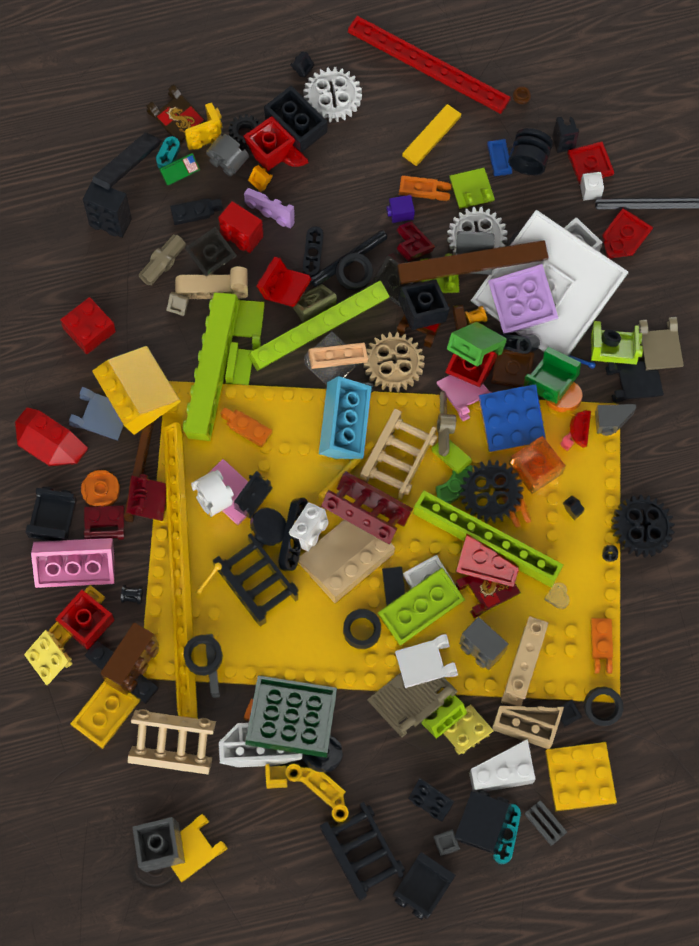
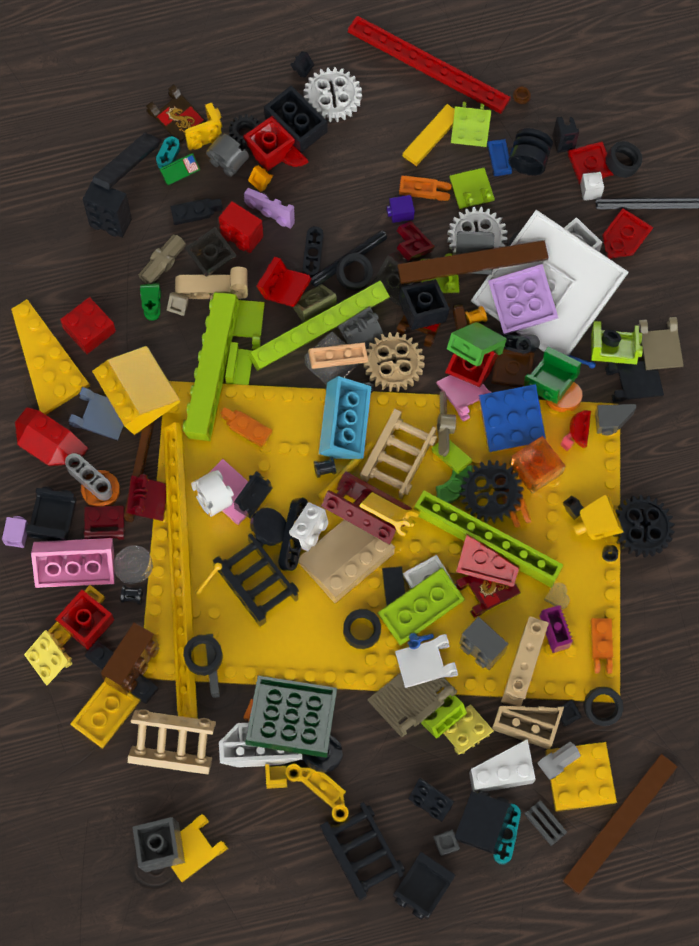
(14, 532): none -> lavender brick
(49, 366): none -> yellow wing
(84, 469): none -> light grey beam
(133, 564): none -> clear tile
(151, 299): none -> green piece
(324, 467): none -> black bush
(362, 328): none -> dark grey hinge
(390, 512): none -> yellow flag
(415, 640): none -> blue hand
(471, 126): none -> lime plate
(555, 762): none -> light grey piece
(557, 631): none -> magenta brick
(599, 519): none -> yellow torso
(619, 824): none -> reddish brown tile
(629, 150): none -> black tyre

